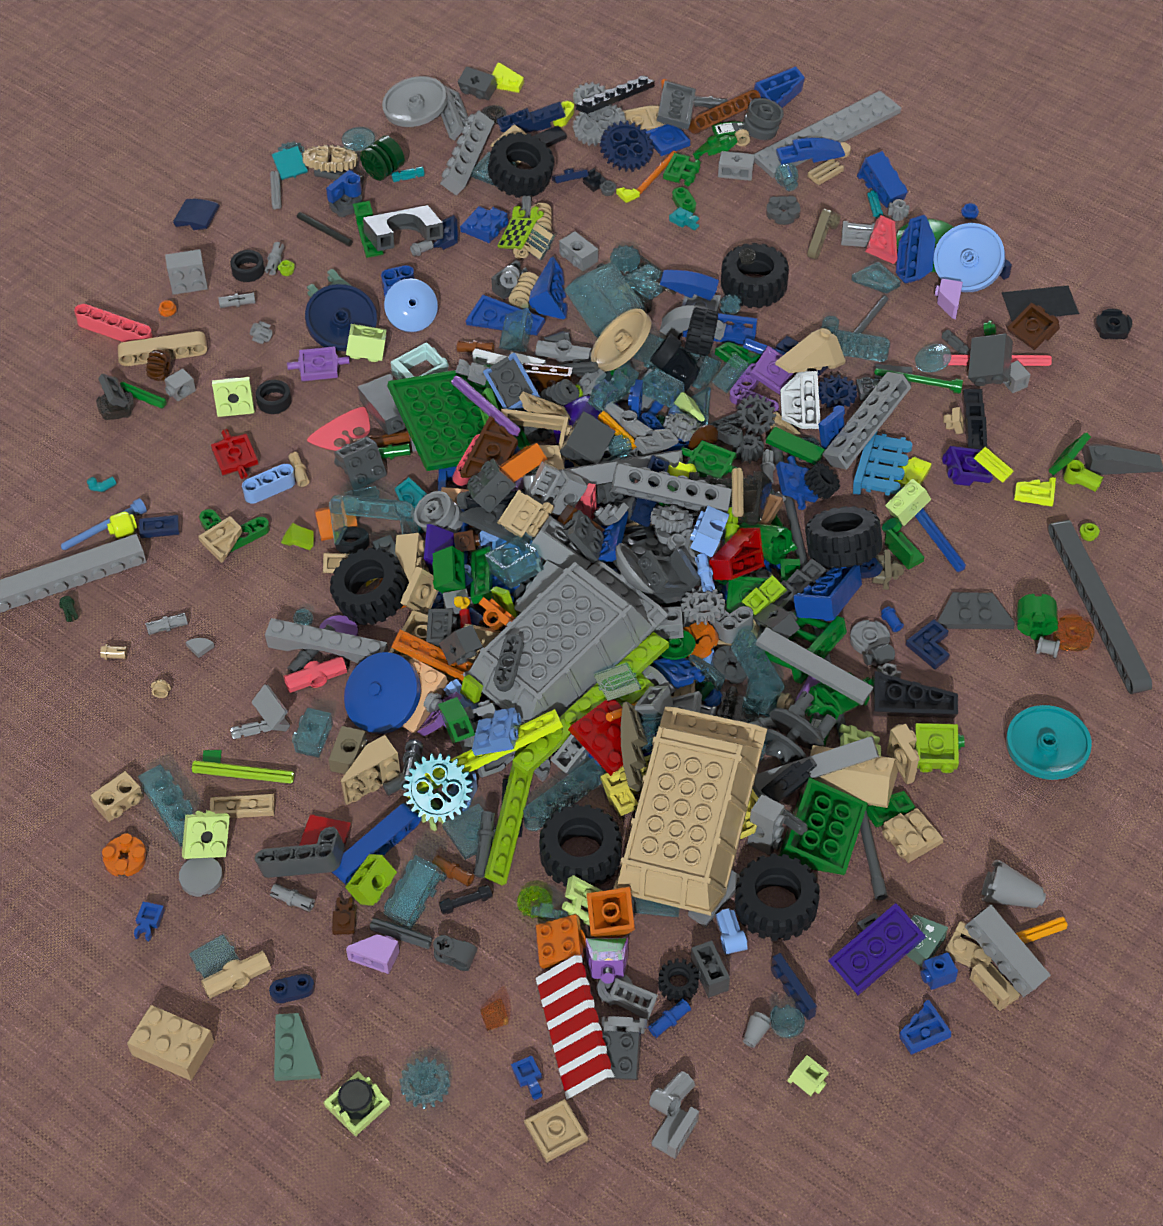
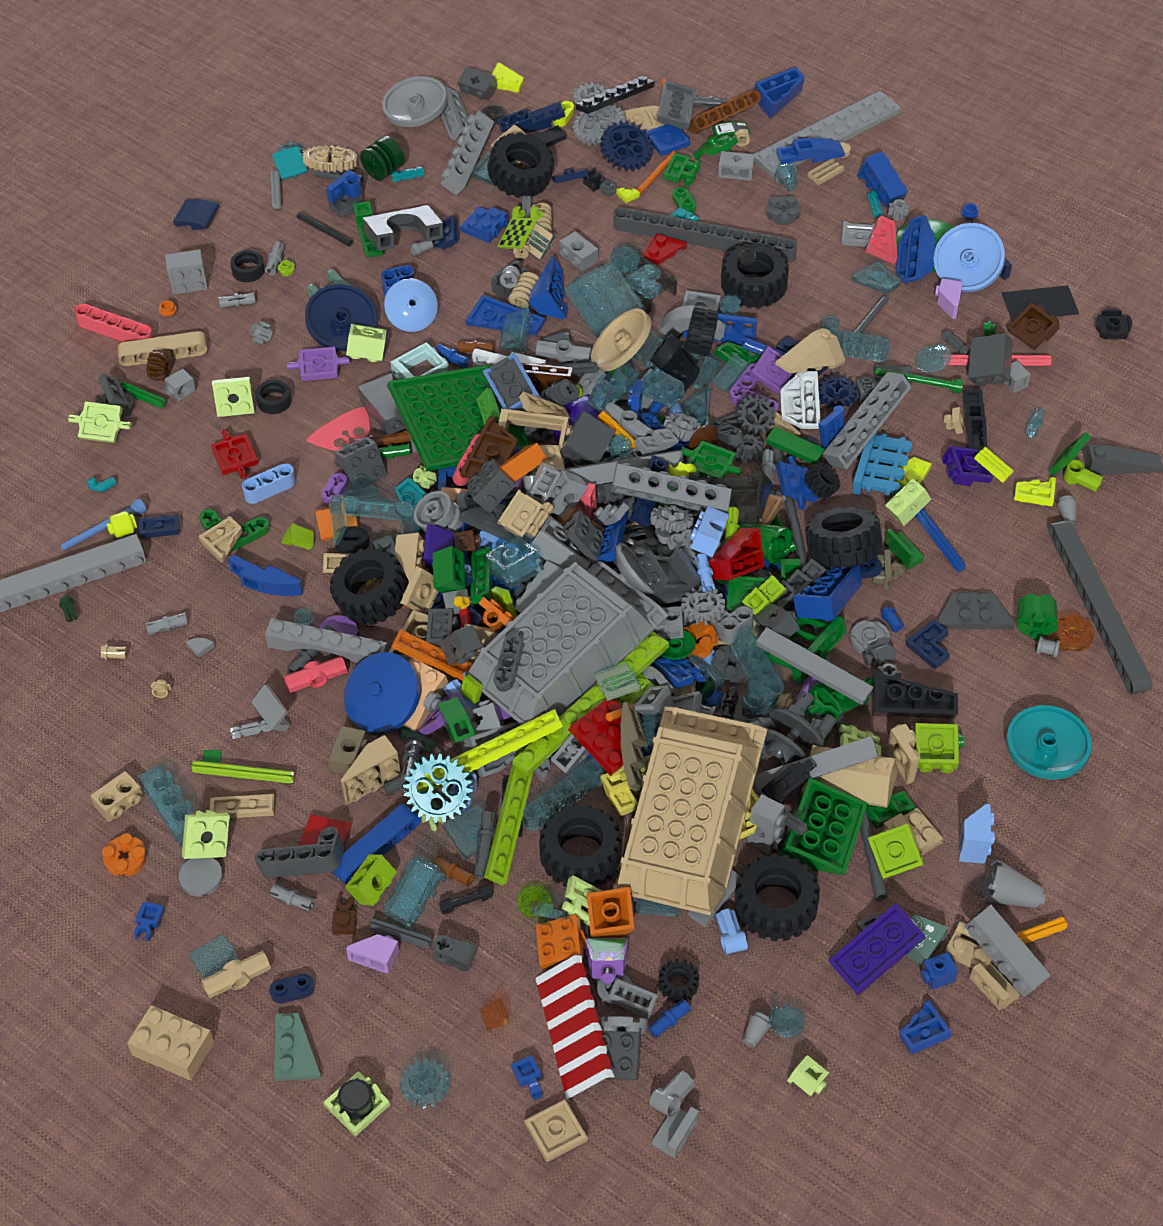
(100, 422): none -> yellowish green plate
(267, 581): none -> blue slope
(299, 469): tan axle -> none
(312, 732): clear light blue brick -> none
(331, 487): none -> medium lavender beam
(358, 138): clear light blue dish -> none
(405, 733): none -> clear green axle
(423, 478): none -> yellowish green gear
(452, 356): none -> blue pin
(474, 372): light grey plate -> none
(485, 405): medium lavender axle -> none
(497, 733): medium blue plate -> none
(662, 248): none -> red wing
(689, 283): blue slope -> none
(689, 406): yellowish green slope -> none
(697, 232): none -> dark grey beam
(710, 969): dark grey brick -> none
(737, 492): tan axle -> none
(763, 119): dark grey wheel -> none
(793, 987): dark blue plate -> none
(827, 220): dark tan beam -> none
(893, 524): green tile -> none
(896, 850): none -> lime plate
(977, 836): none -> light blue slope
(1035, 422): none -> clear light blue axle
(1067, 508): none -> light grey cone
(1089, 531): lime plate -> none

